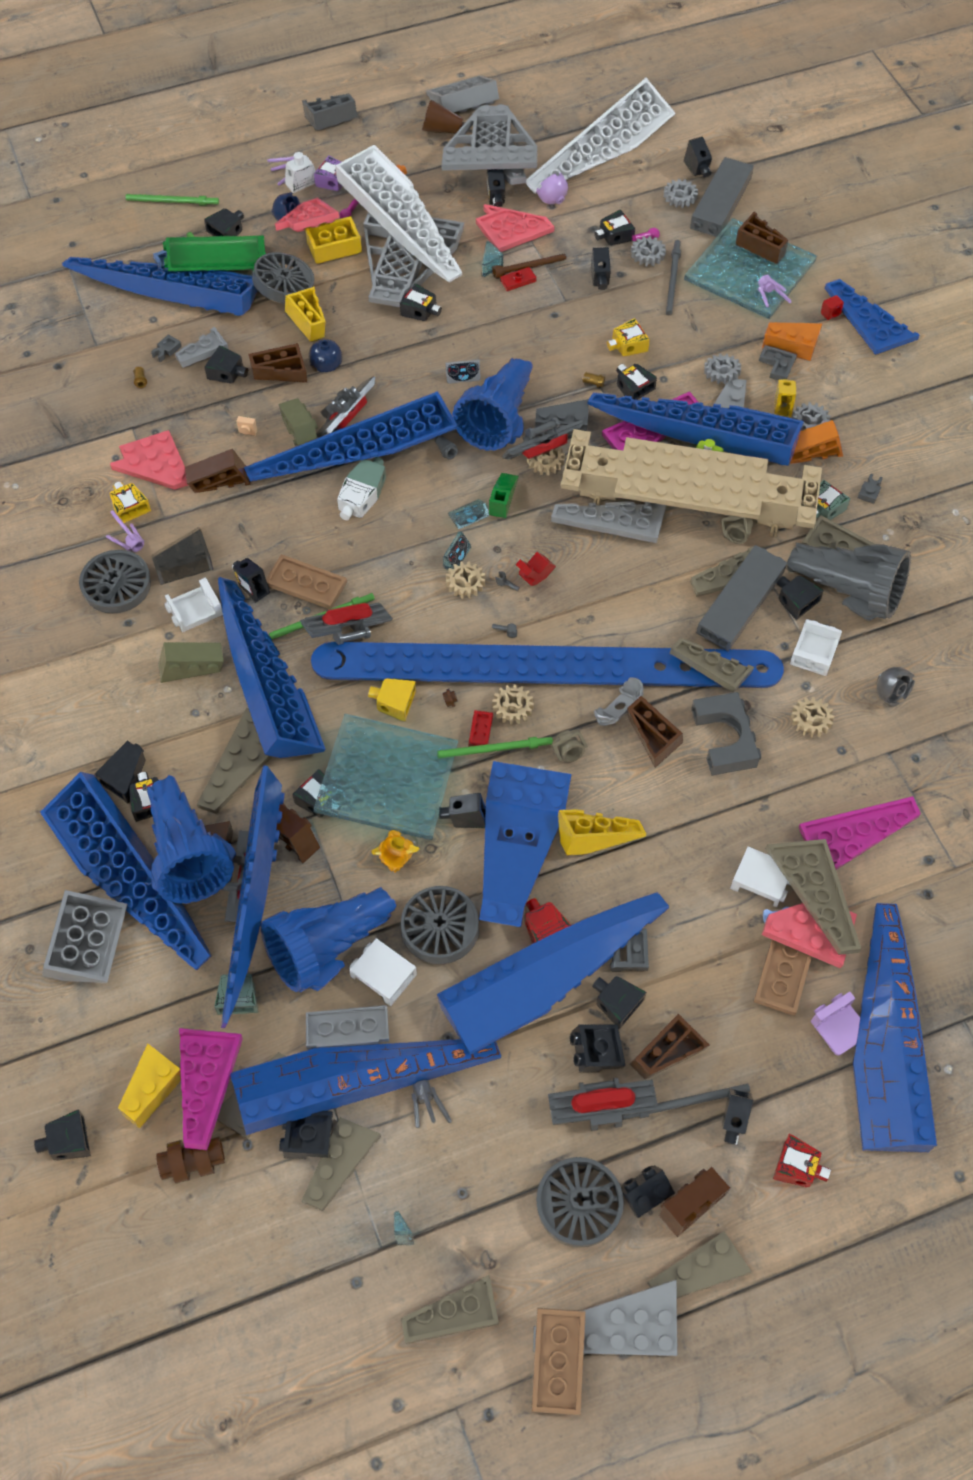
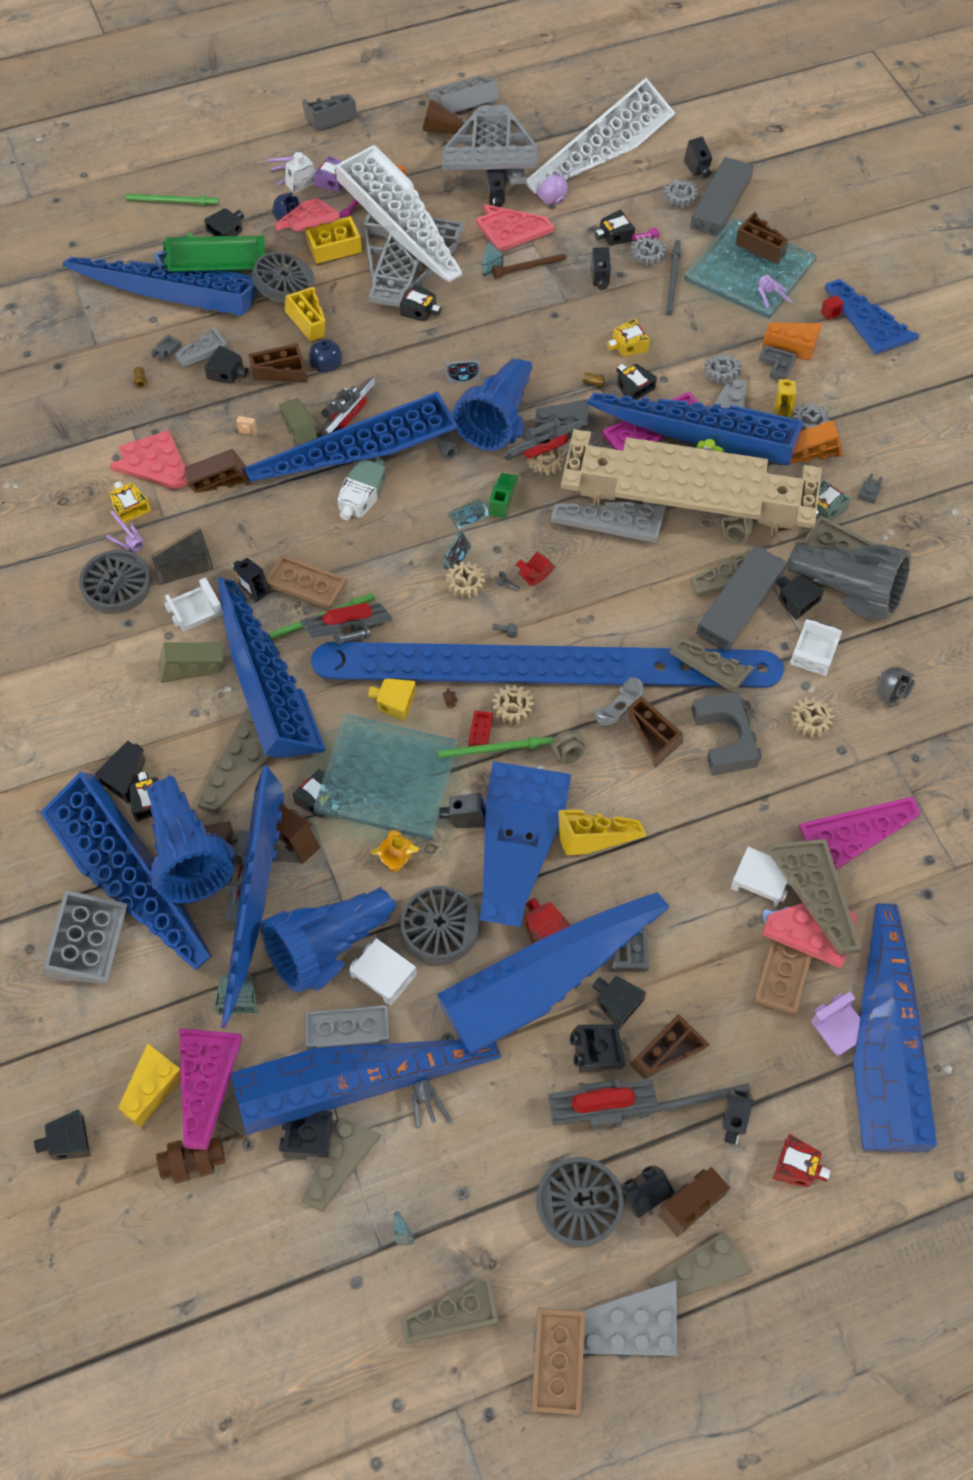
(518, 279): red plate -> none

